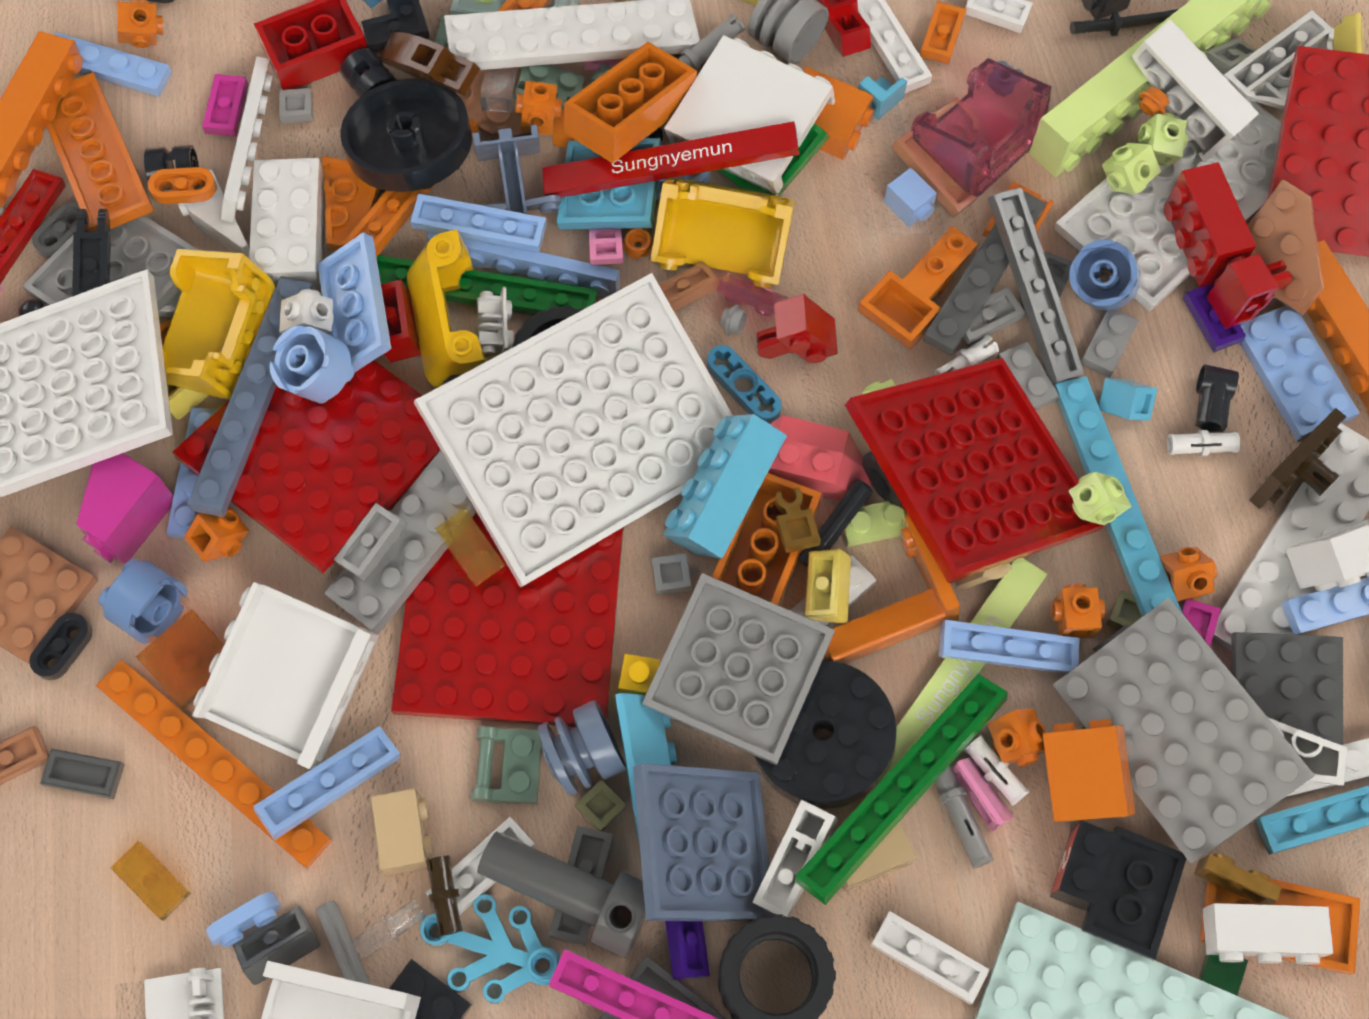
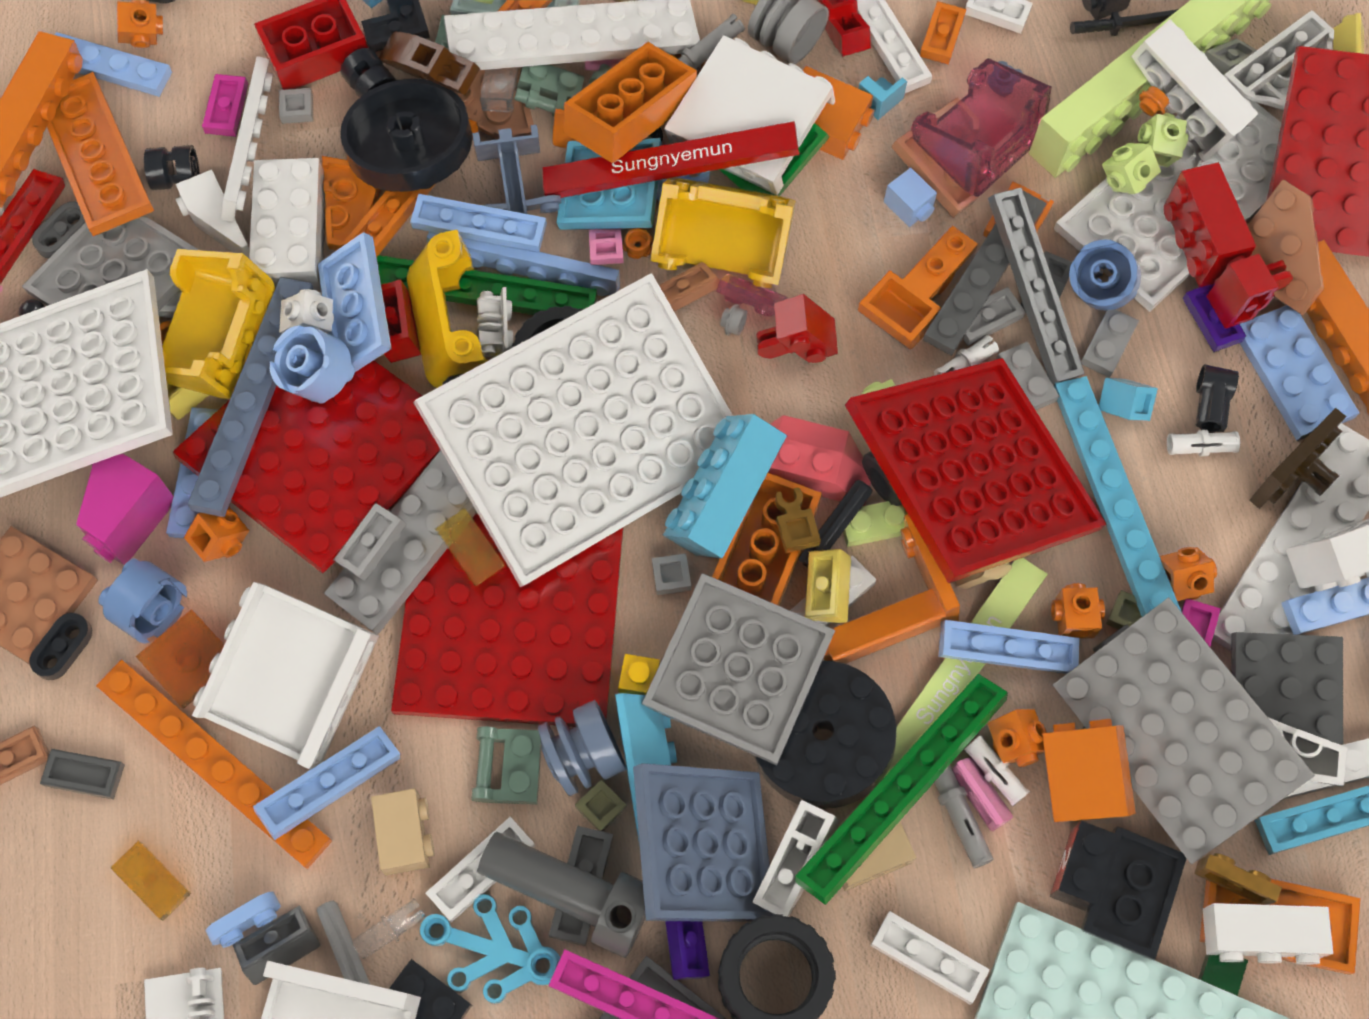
(91, 252): black hinge -> none
(183, 184): orange plate -> none
(444, 895): dark brown pin -> none
(538, 107): orange brick -> none
(721, 375): dark azure beam -> none
(1099, 498): yellowish green brick -> none

